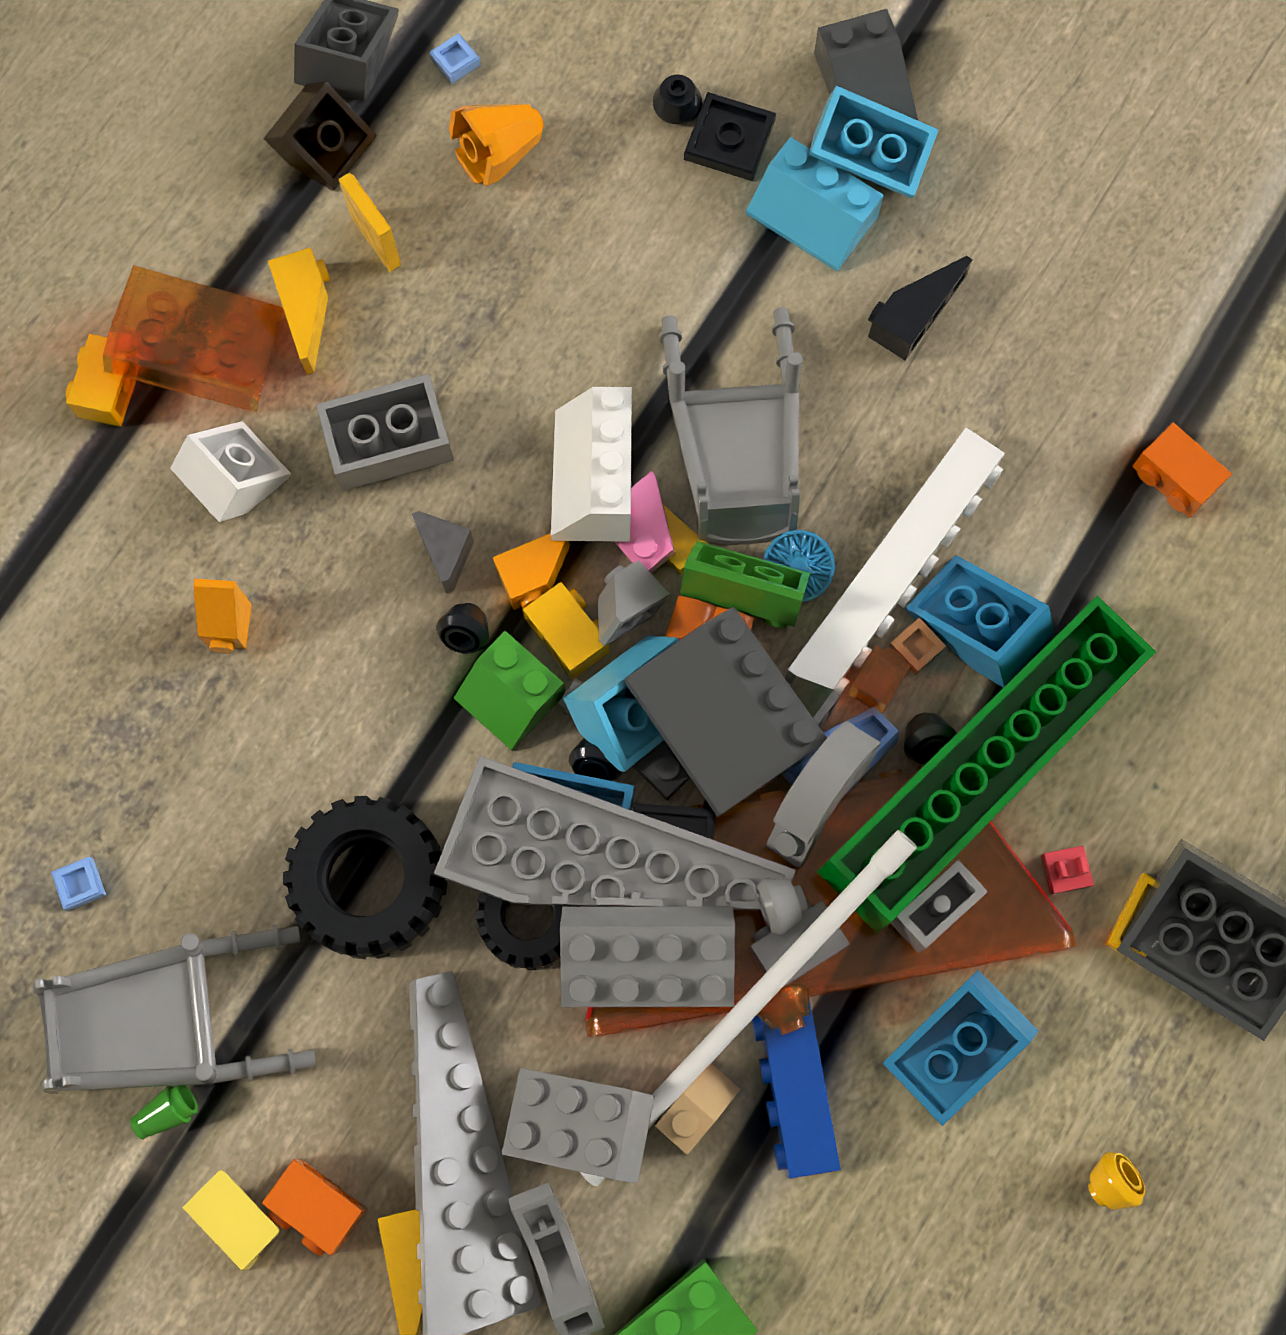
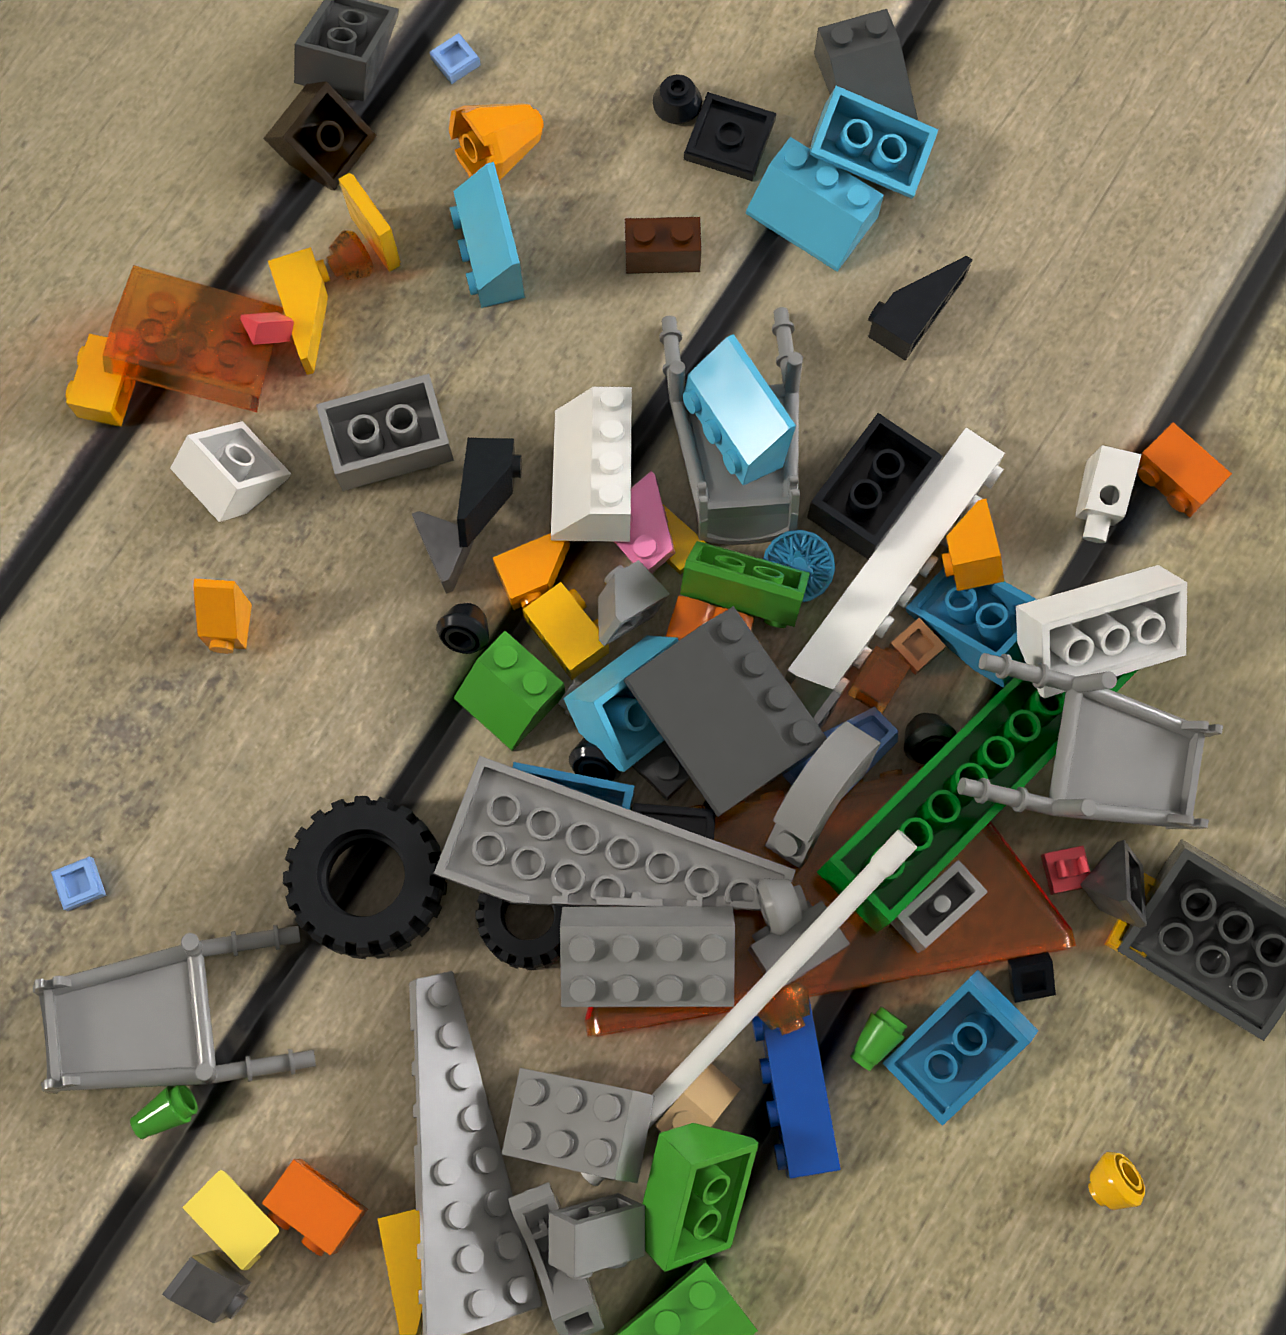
(208, 1287): none -> flat silver slope
(268, 327): none -> coral slope
(349, 257): none -> clear orange cone
(485, 484): none -> black slope
(487, 239): none -> medium azure slope
(596, 1235): none -> light grey brick
(663, 245): none -> reddish brown brick
(695, 1193): none -> bright green slope
(739, 412): none -> medium azure slope
(873, 485): none -> black brick
(878, 1038): none -> bright green cone
(973, 550): none -> light orange slope
(1031, 977): none -> black plate
(1106, 625): none -> white slope
(1107, 476): none -> white torso
(1111, 755): none -> light grey piece
(1118, 885): none -> flat silver slope

